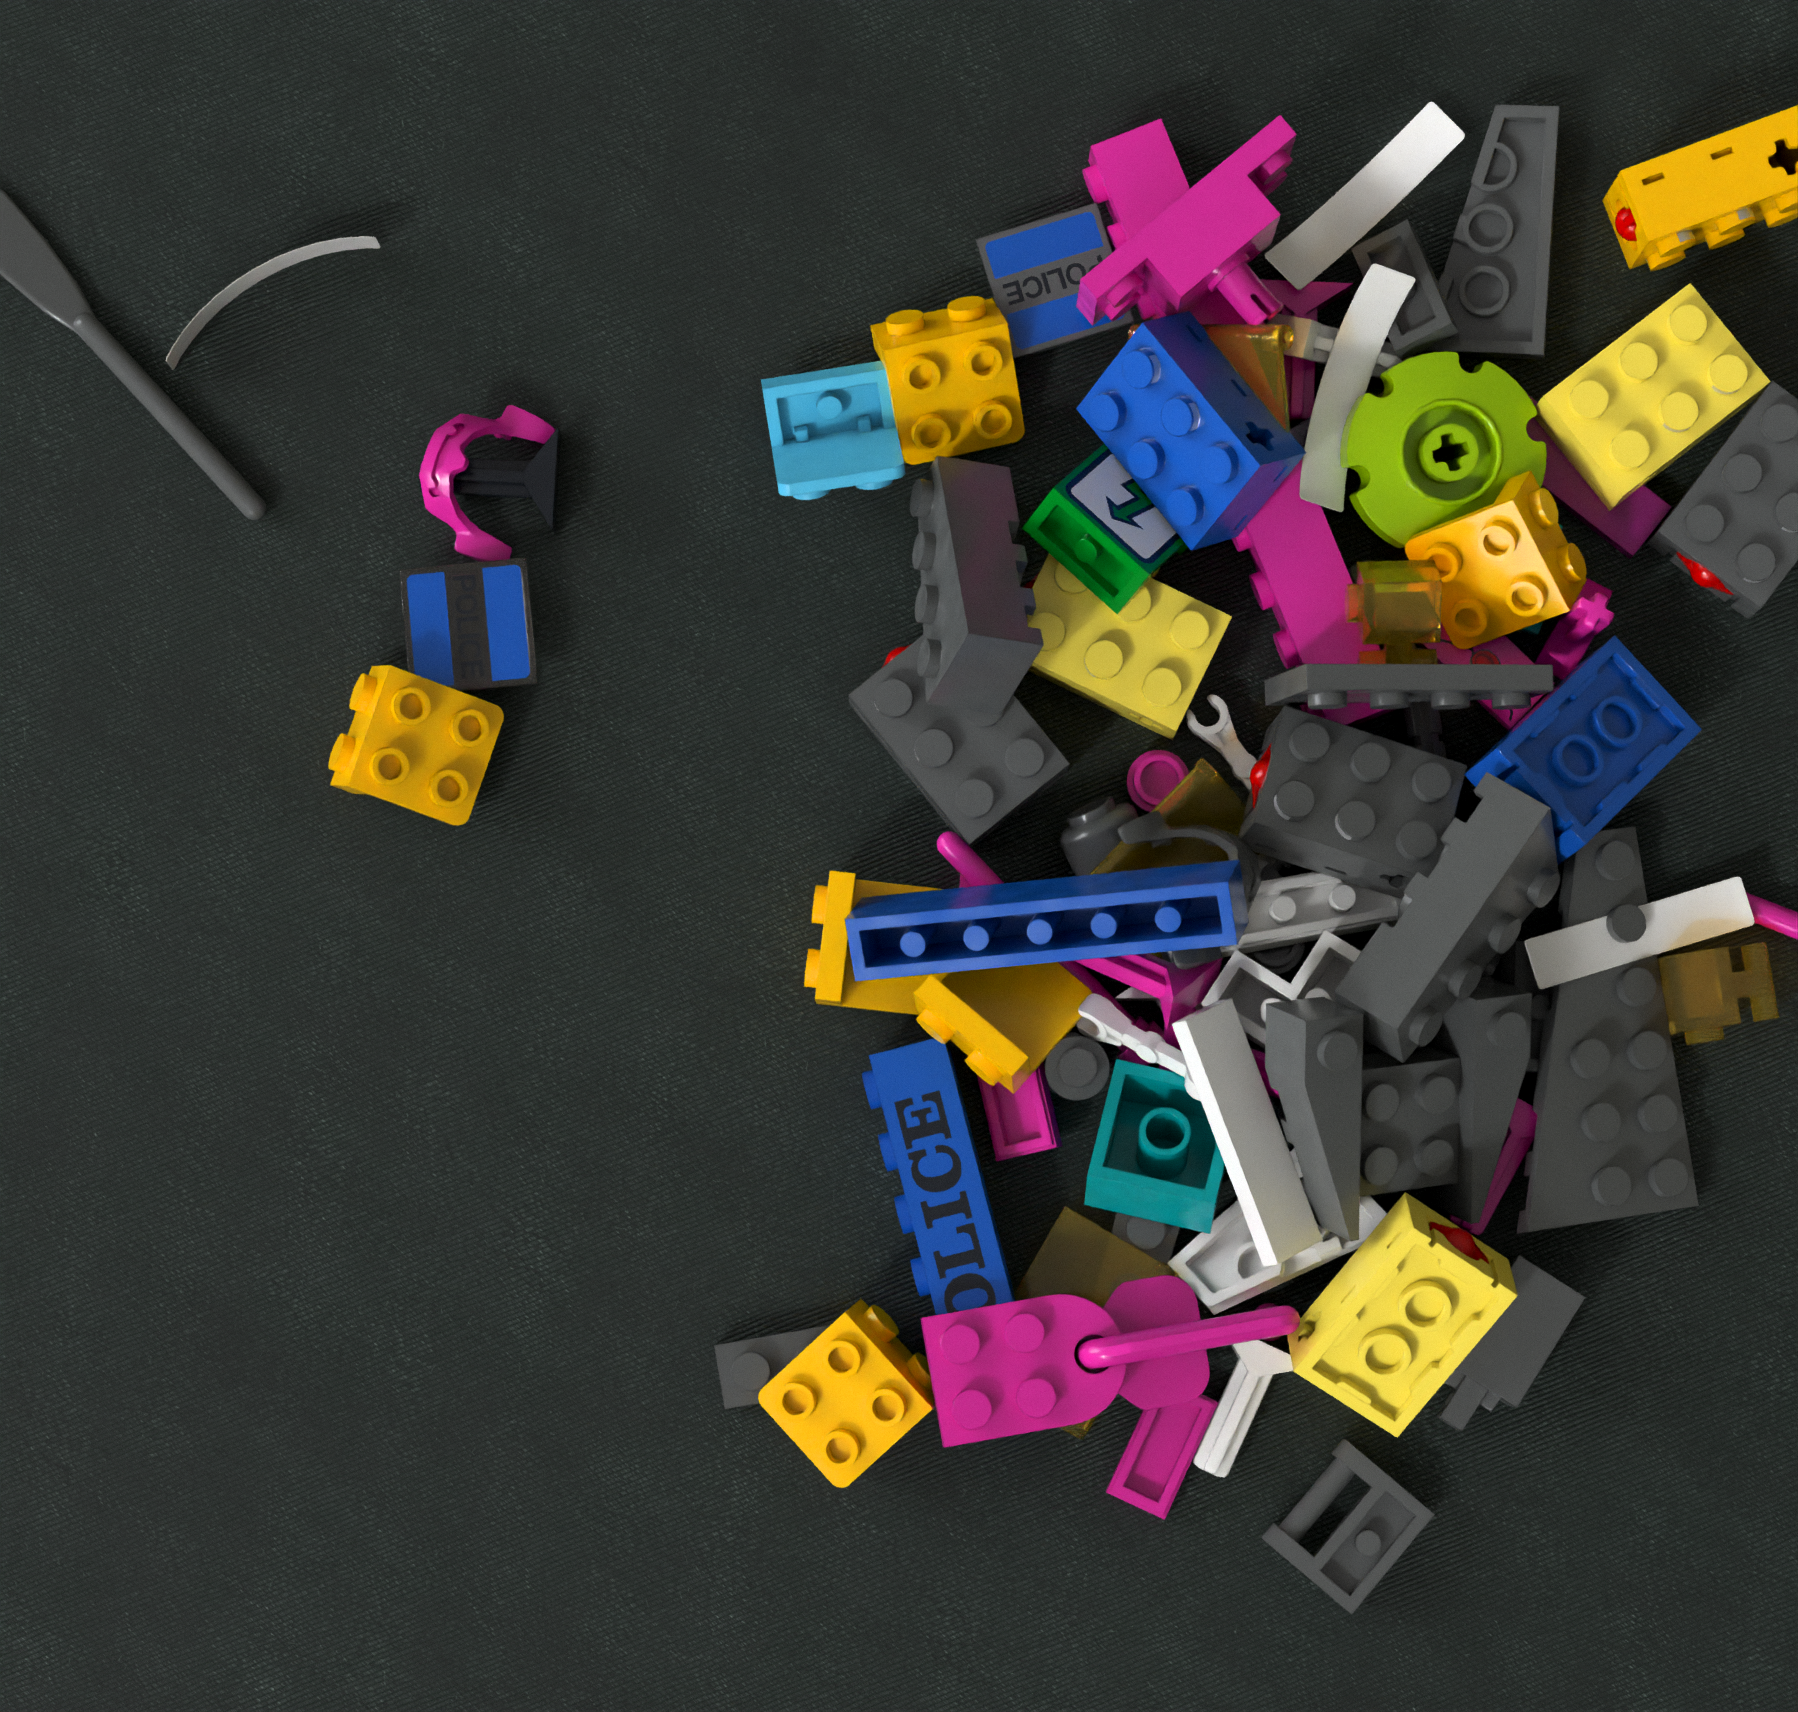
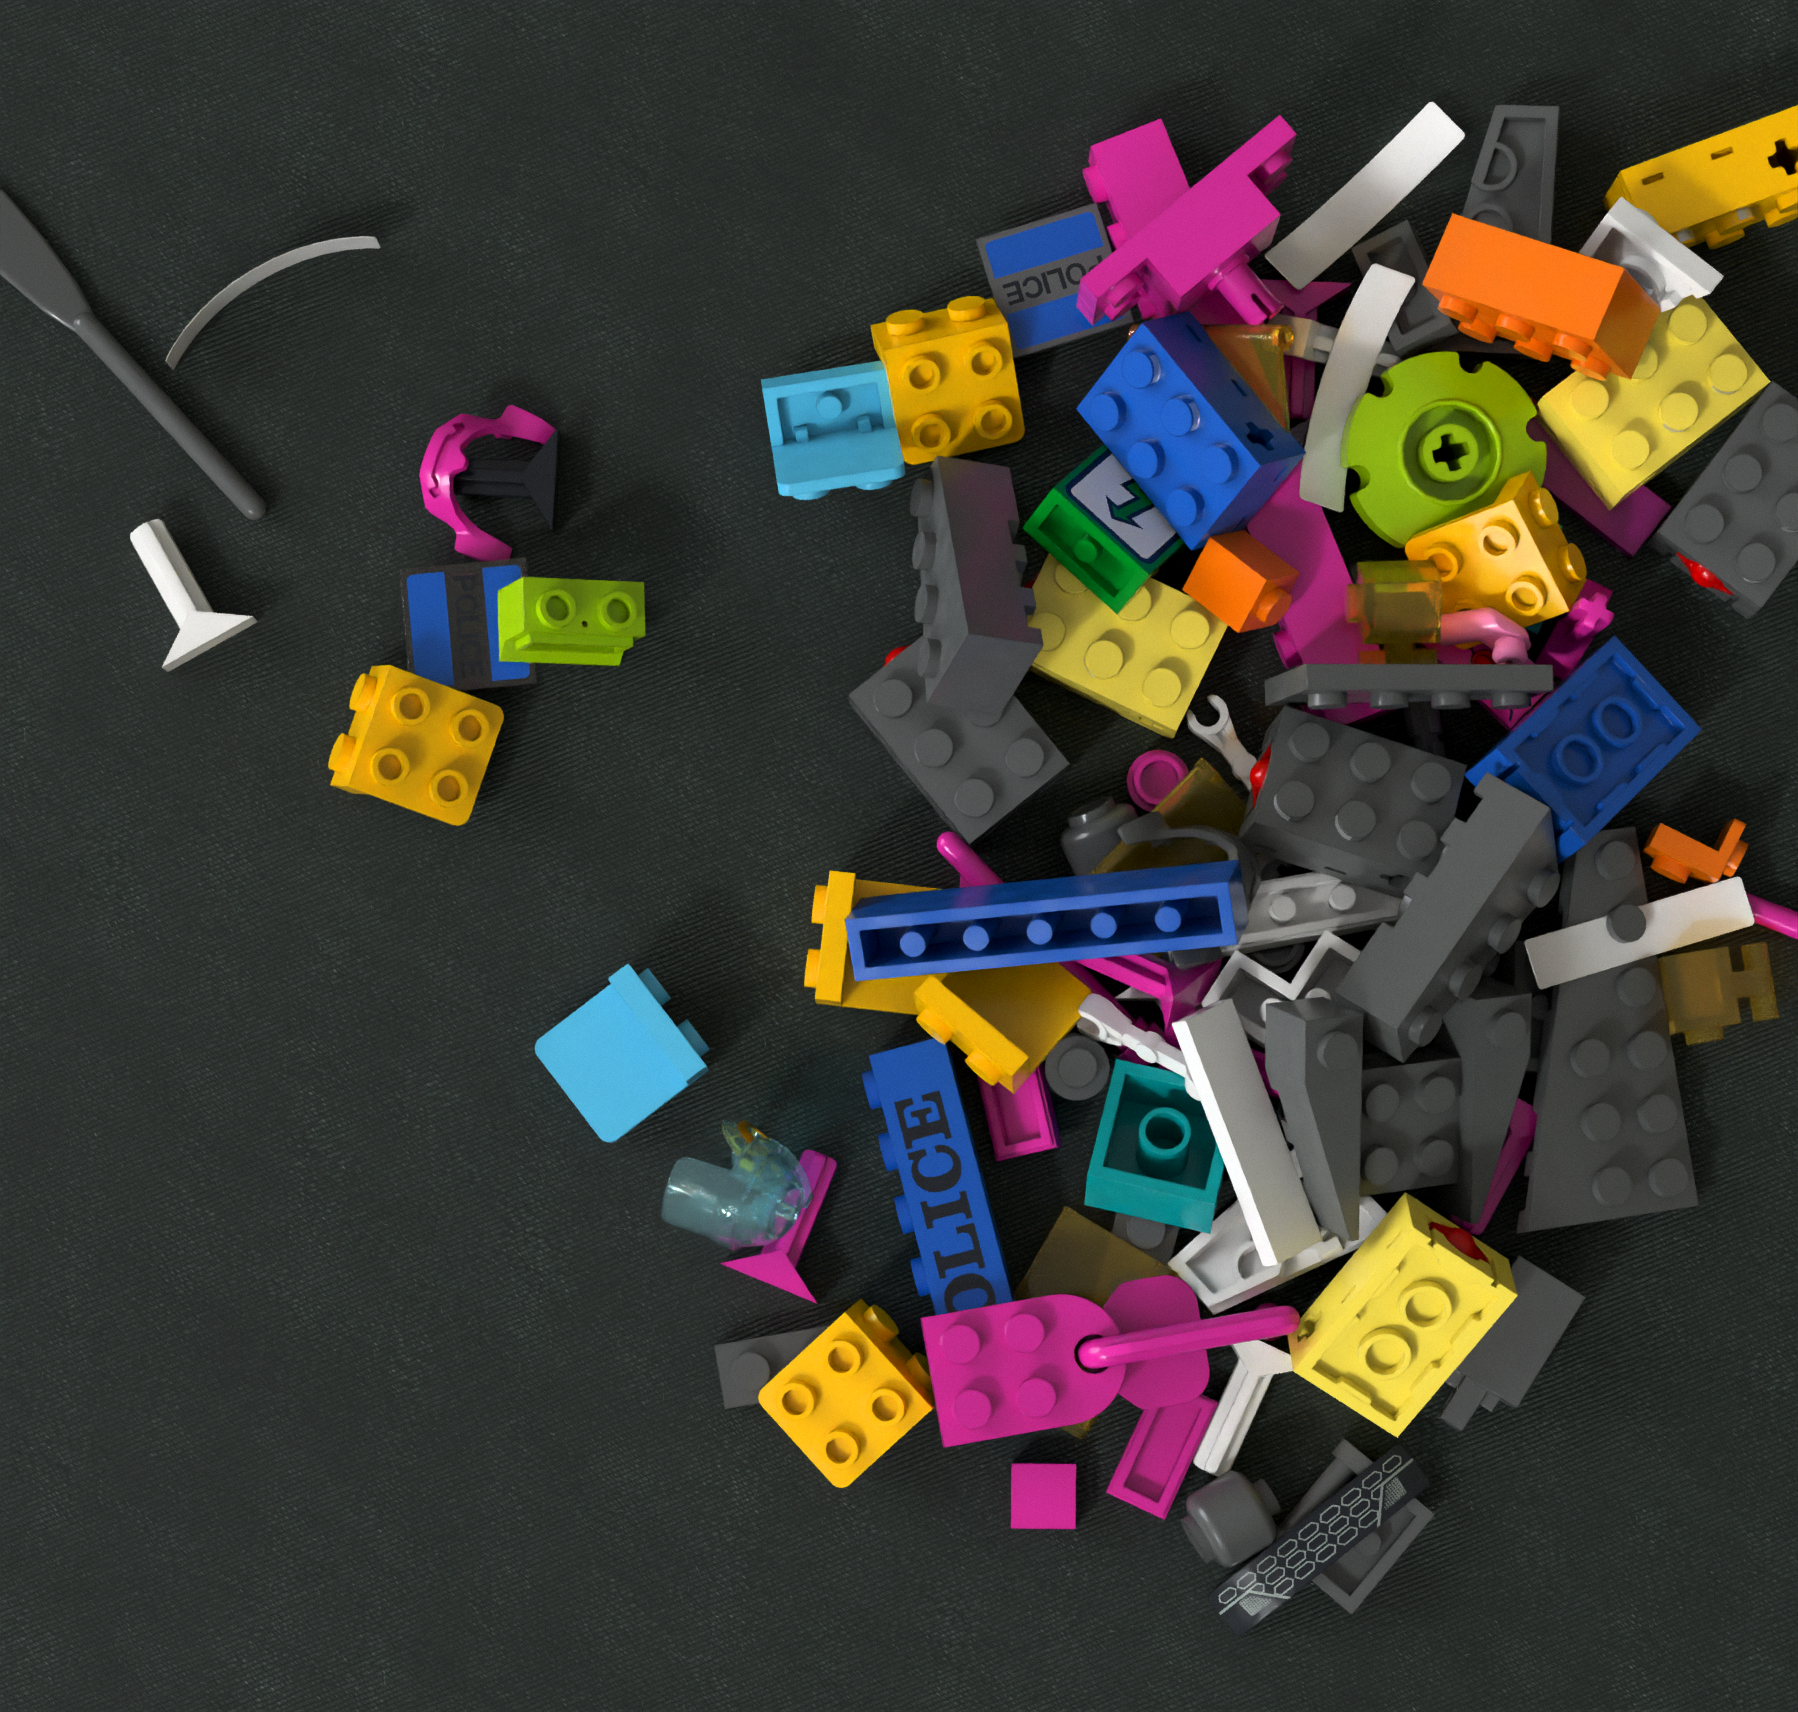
(183, 596): none -> white piece
(569, 620): none -> lime window
(622, 1054): none -> medium azure bracket
(741, 1205): none -> clear light blue helmet
(779, 1259): none -> dark pink piece
(1043, 1495): none -> dark pink tile
(1231, 1518): none -> dark grey head
(1241, 581): none -> orange brick
(1319, 1540): none -> black sticker
(1491, 628): none -> bright pink arm
(1541, 298): none -> orange brick
(1650, 255): none -> white wing
(1681, 856): none -> orange bracket

